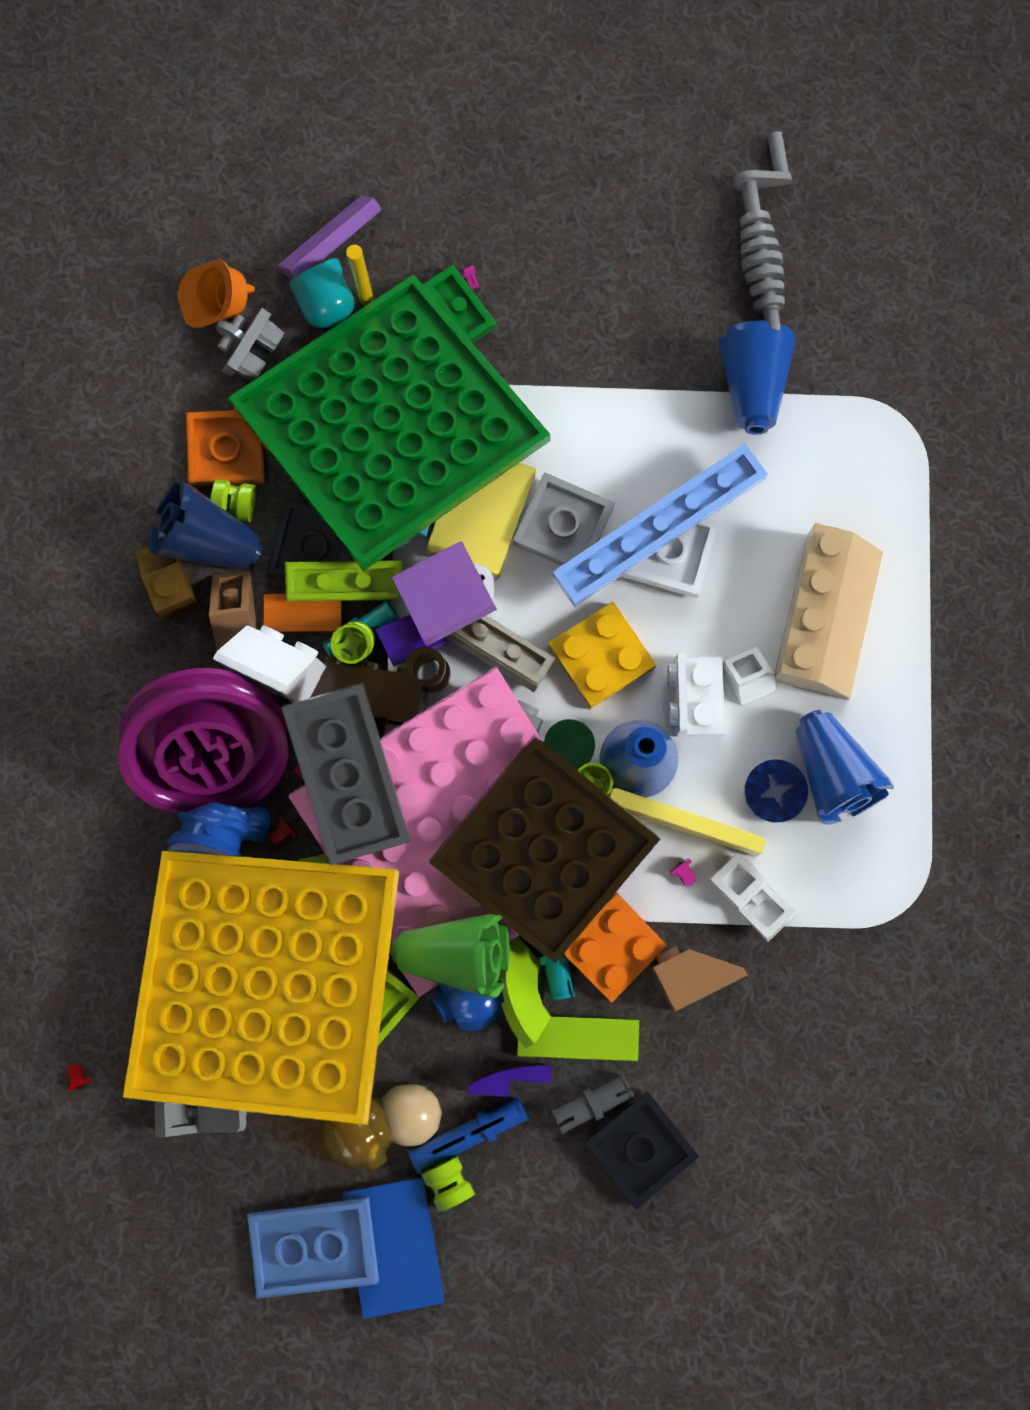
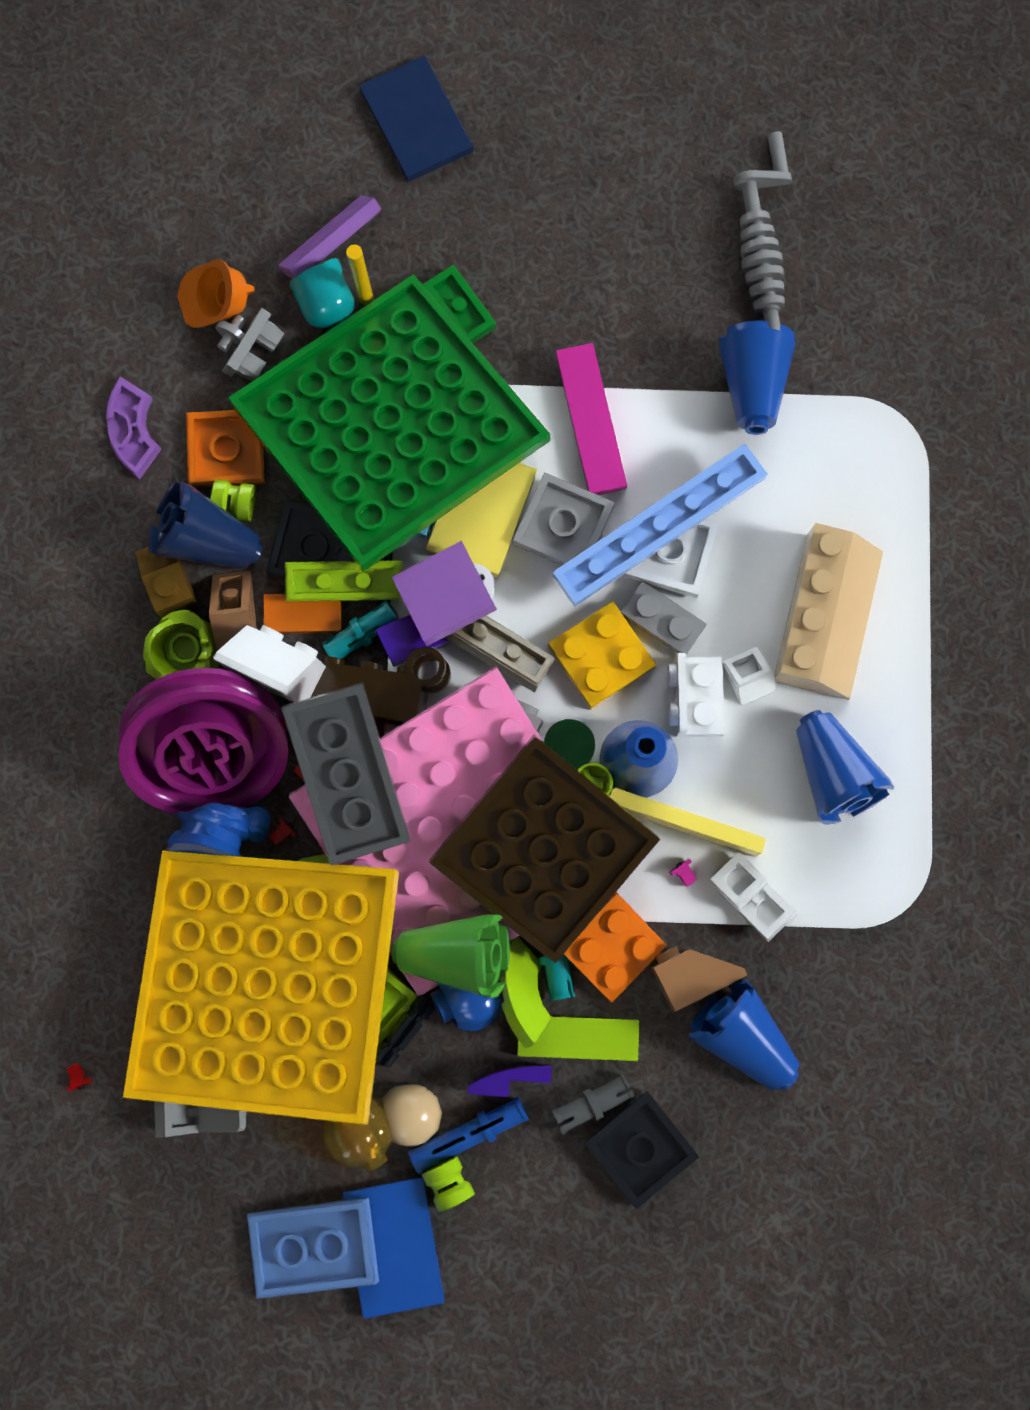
(125, 422): none -> medium lavender tile
(179, 644): none -> lime piece
(346, 645): lime wheel -> none
(404, 1031): none -> black axle
(416, 118): none -> dark blue tile
(469, 276): dark pink piece -> none
(591, 419): none -> dark pink tile
(663, 619): none -> light grey plate
(746, 1037): none -> blue cone
(783, 774): clear blue gear -> none

